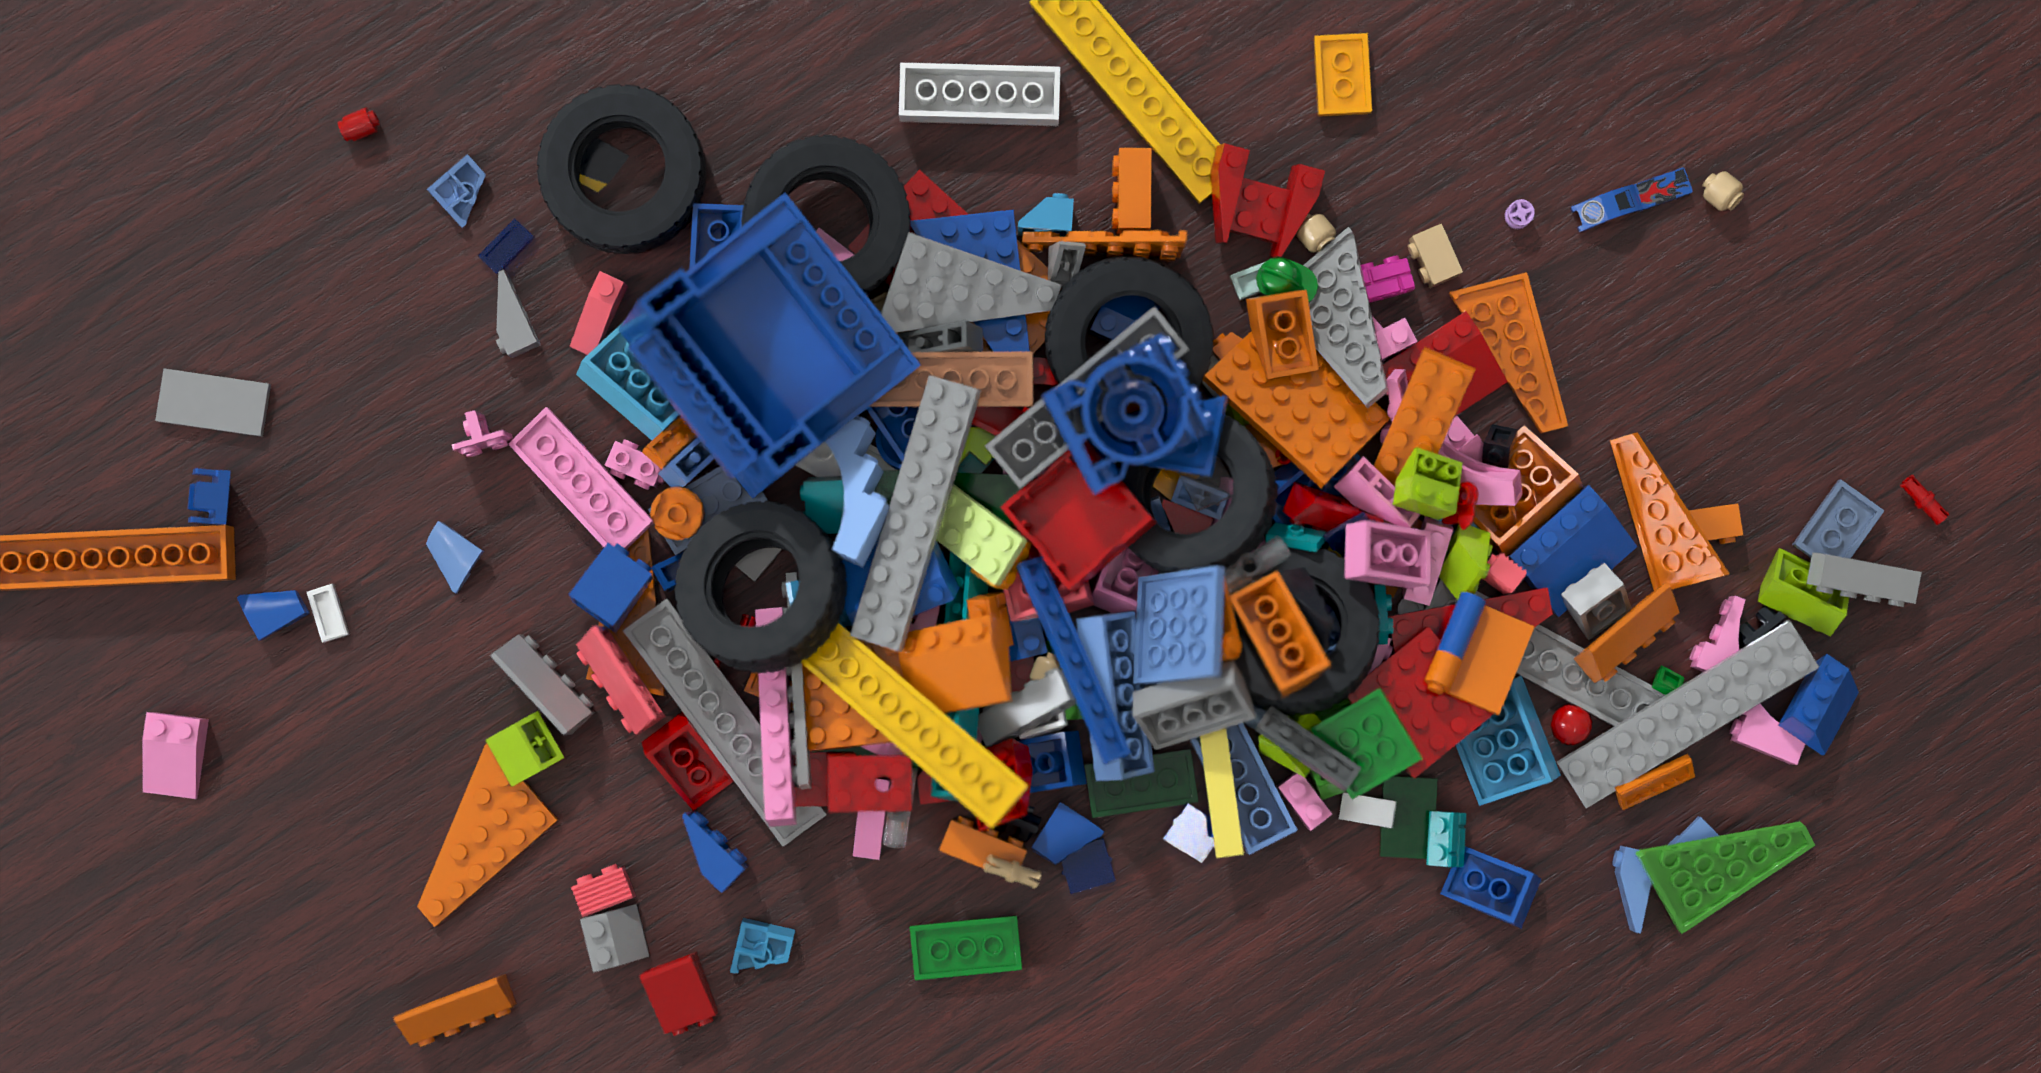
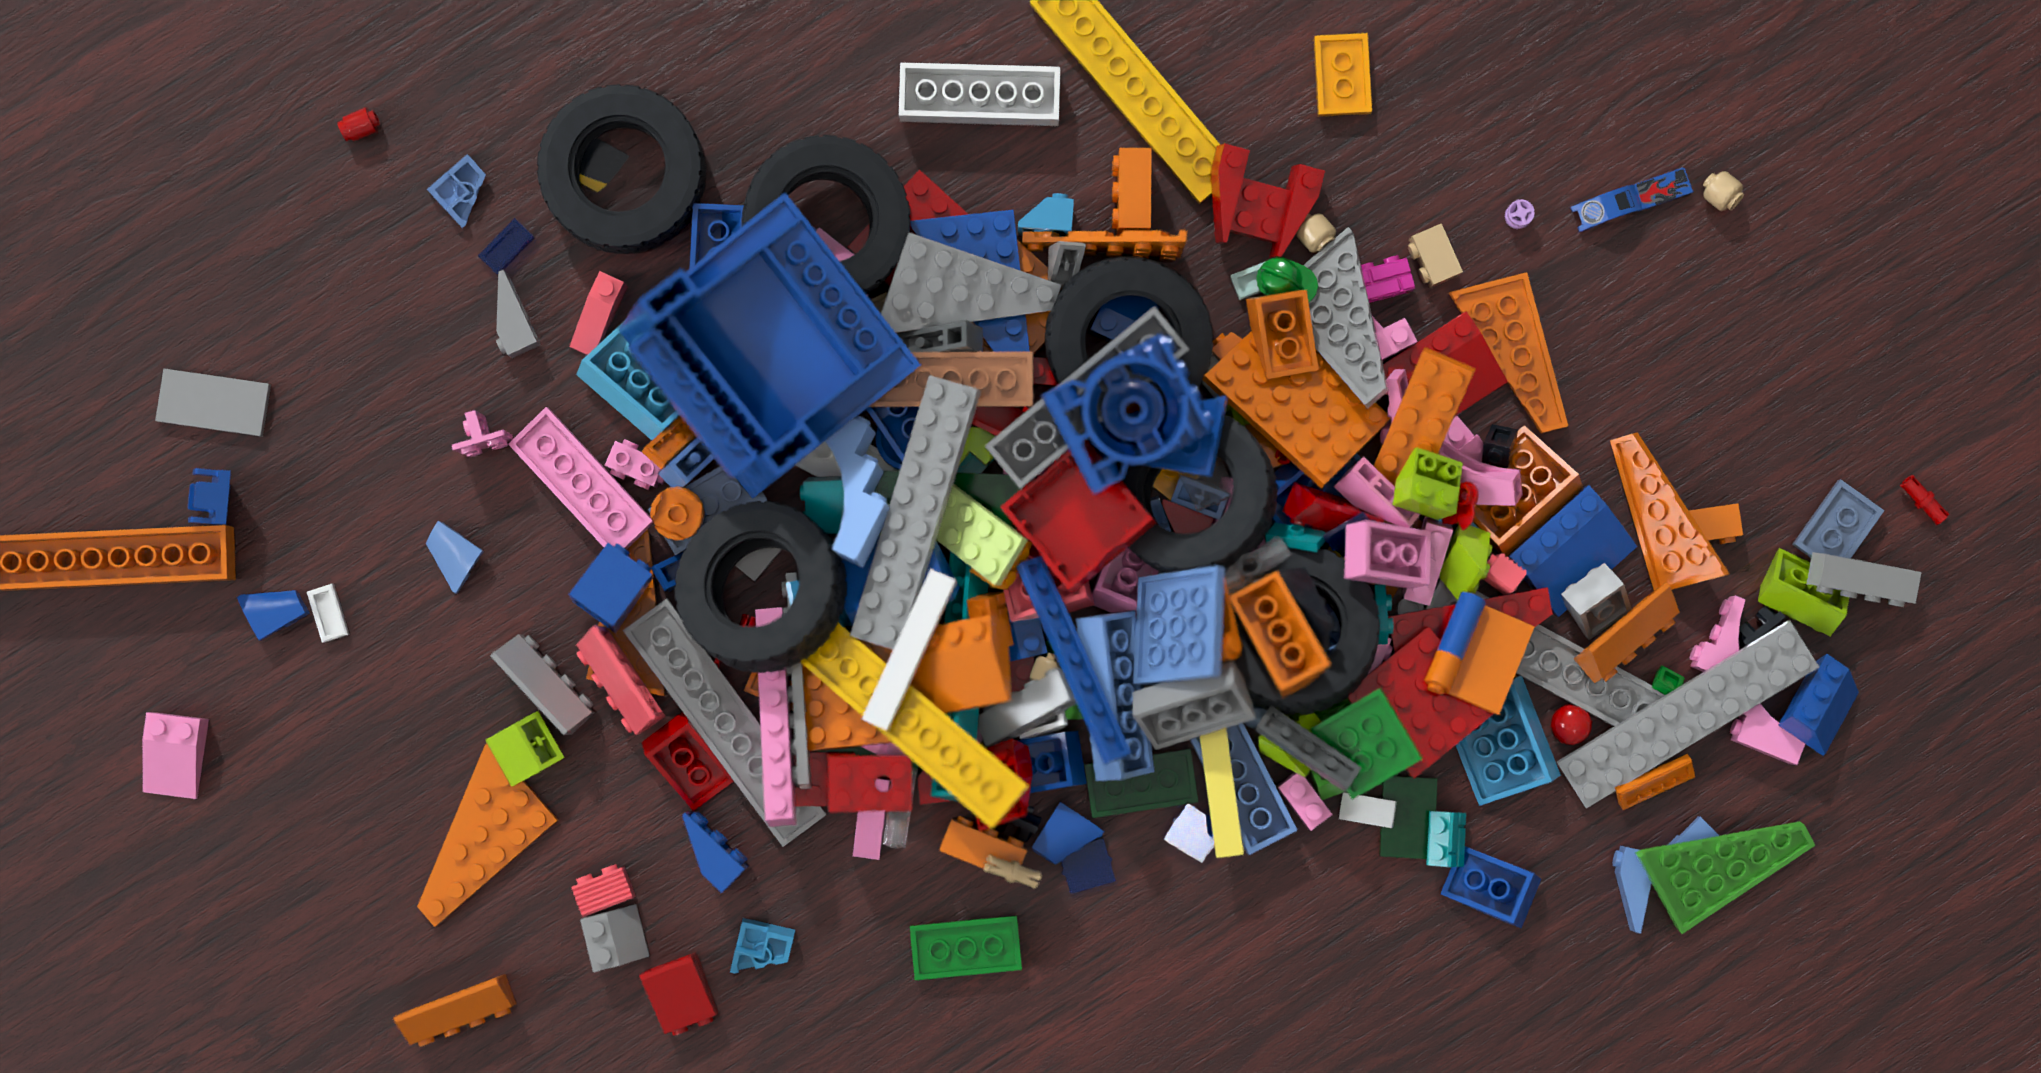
(909, 650): none -> white tile

